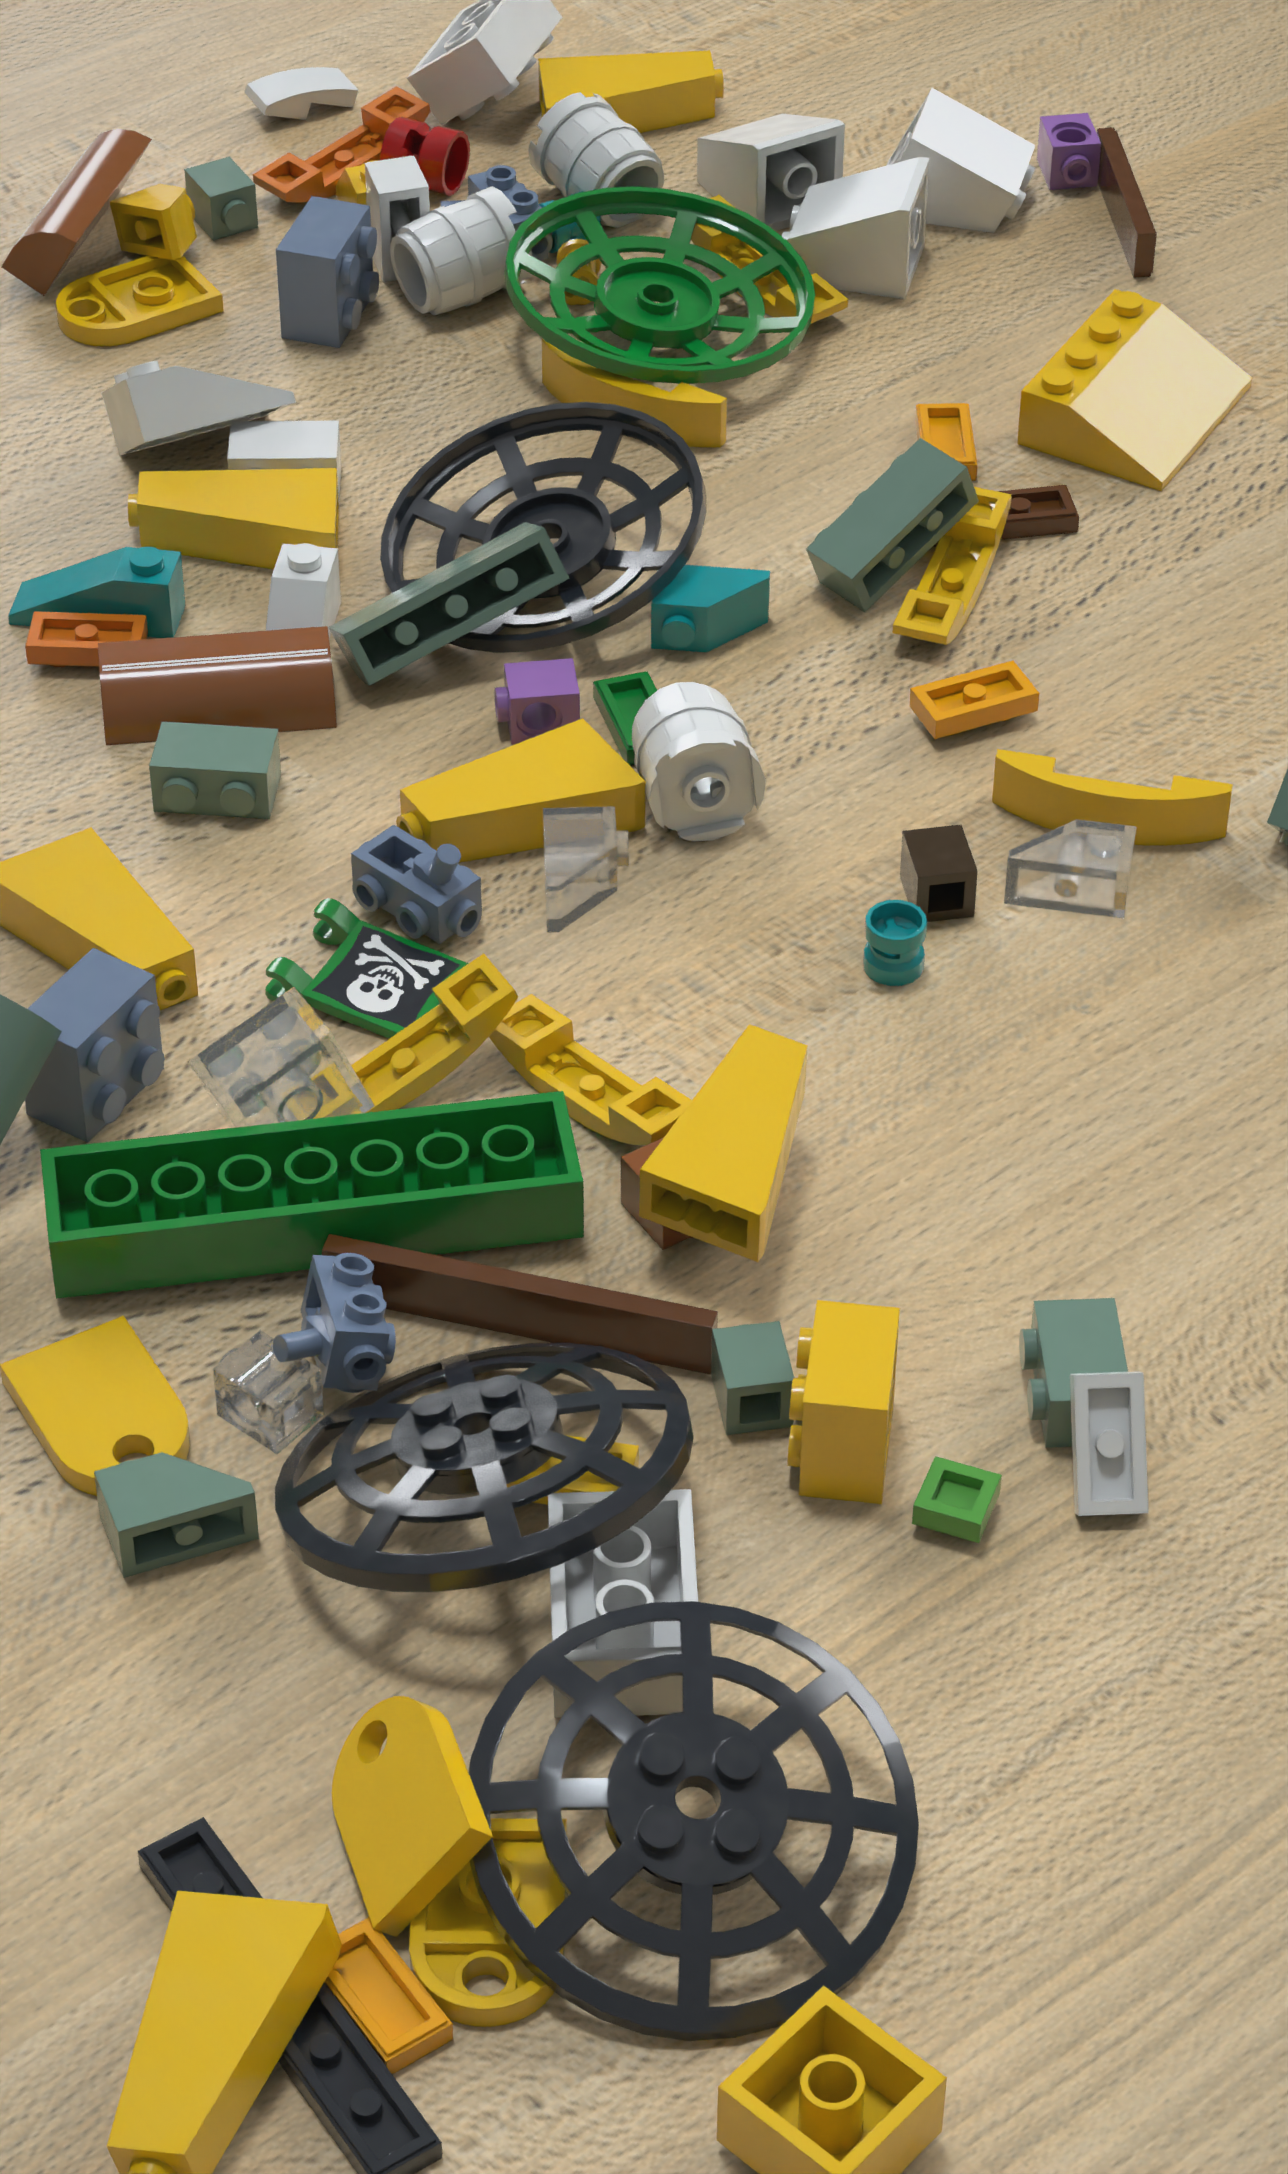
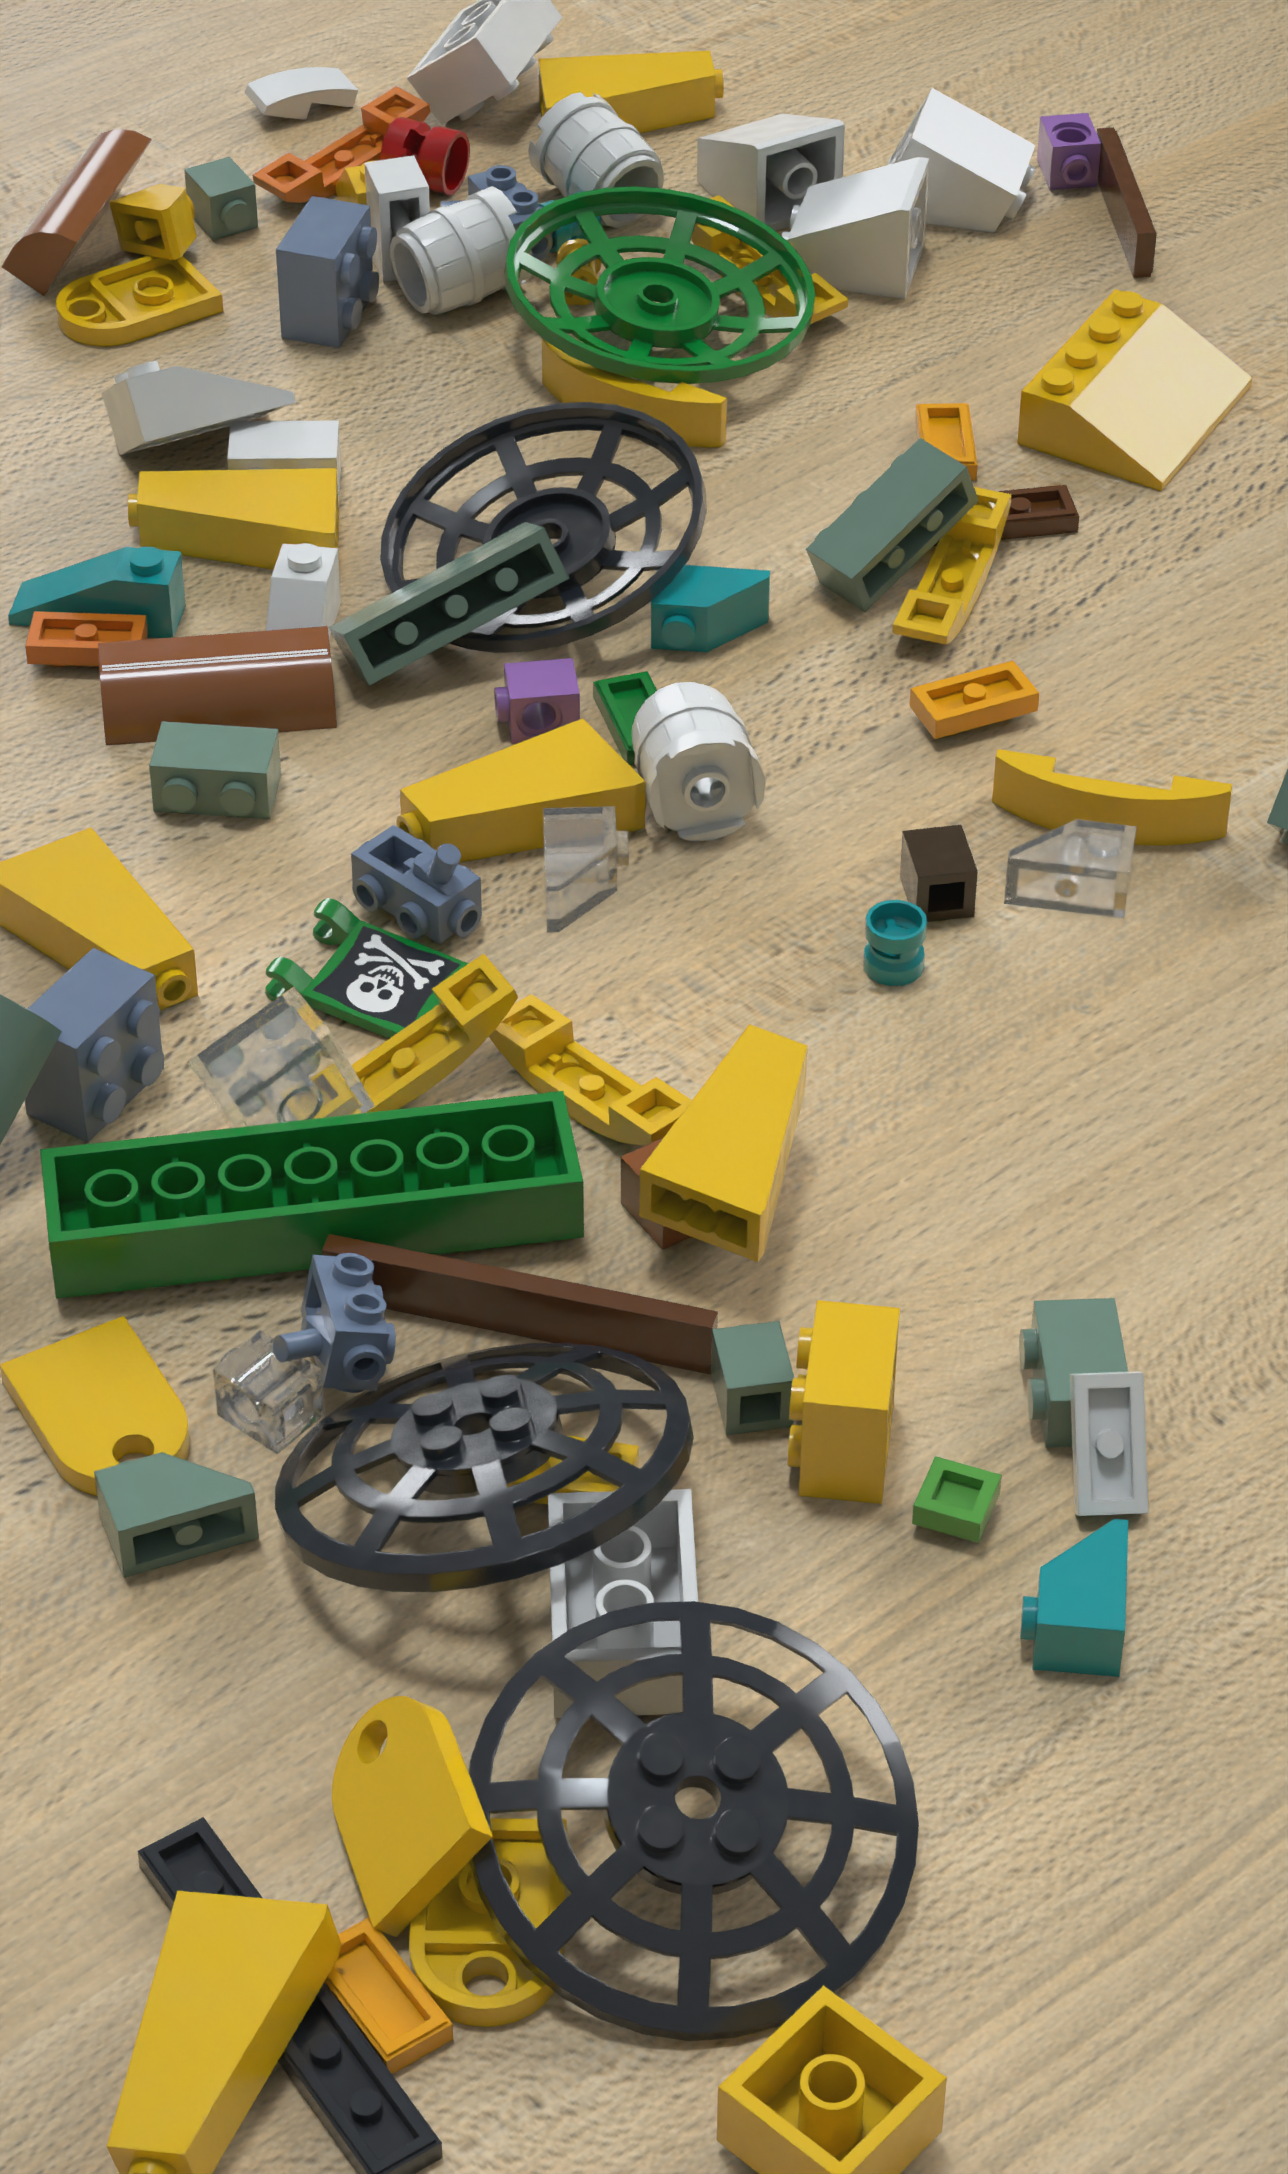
(1081, 1606): none -> teal slope

